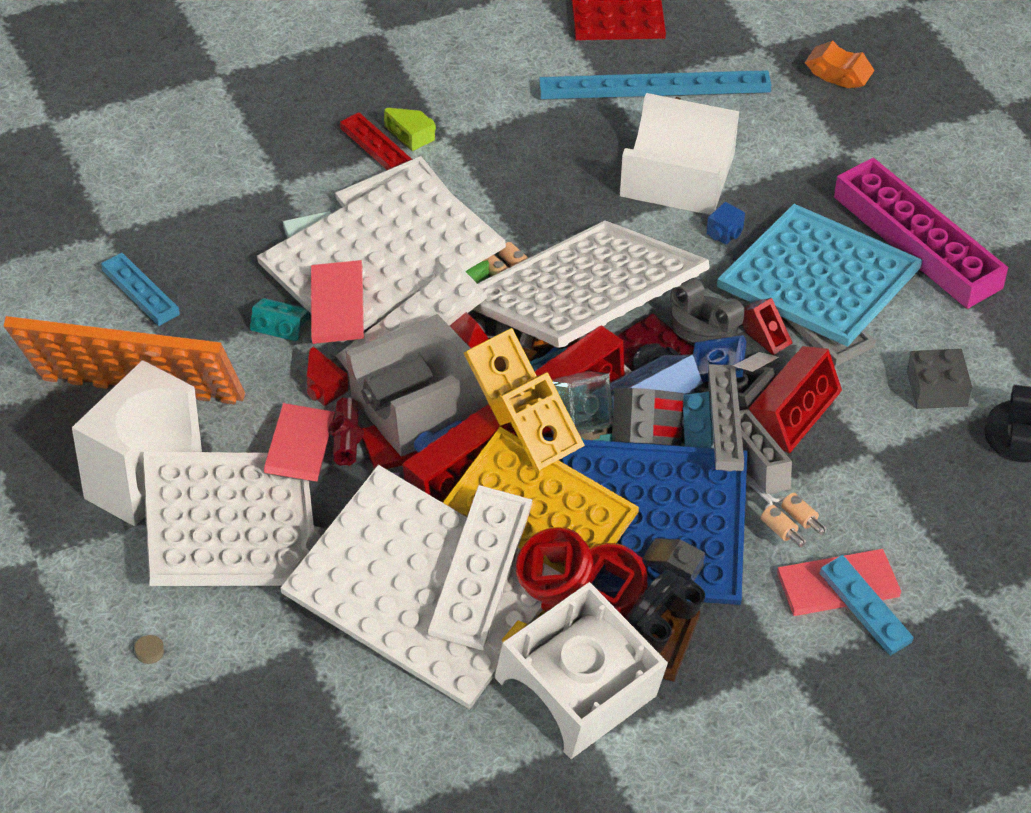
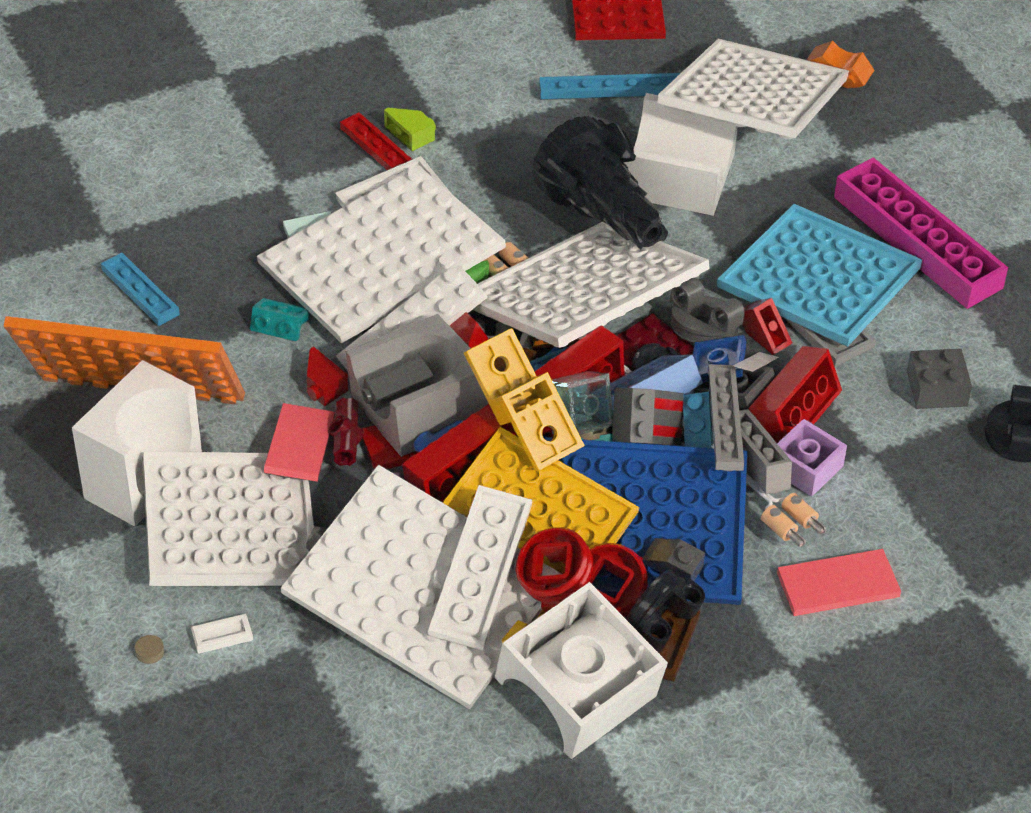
(221, 633): none -> white tile
(337, 302): coral tile -> none
(586, 168): none -> black cone
(725, 223): blue brick -> none
(753, 88): none -> white plate
(813, 455): none -> lavender brick
(866, 605): dark azure plate -> none

